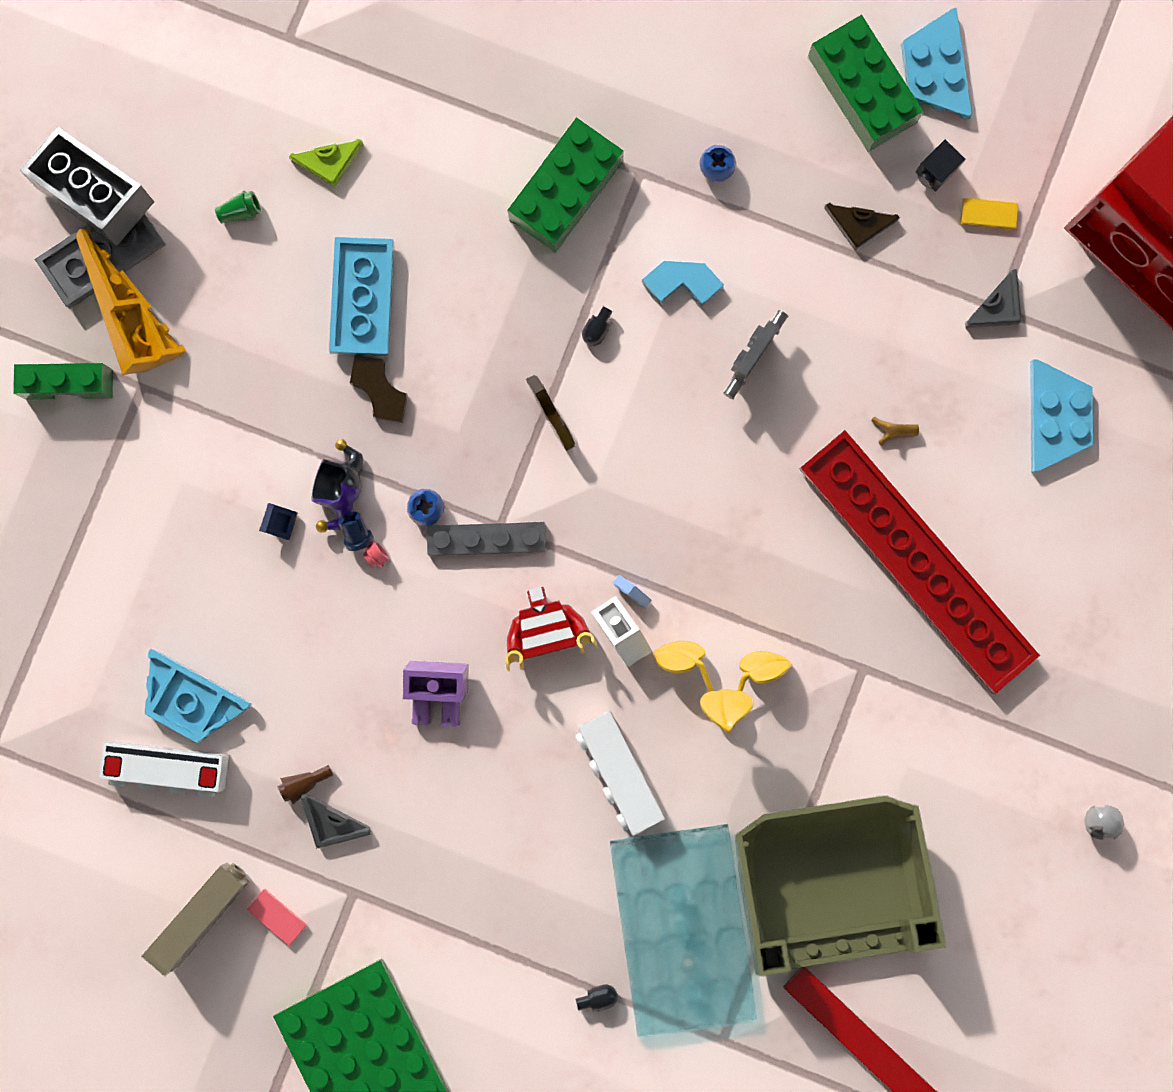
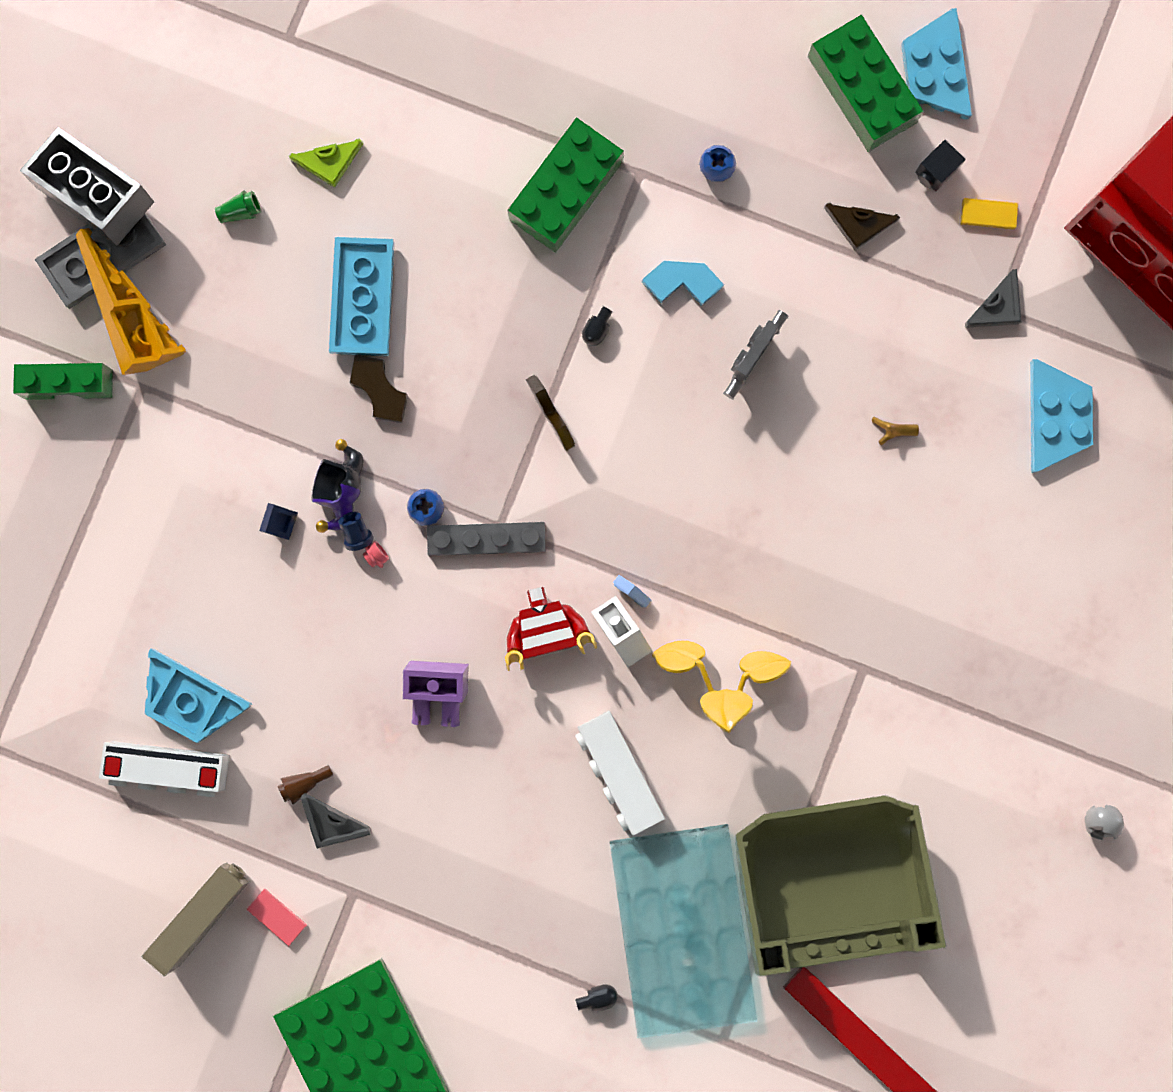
(919, 562): red plate -> none

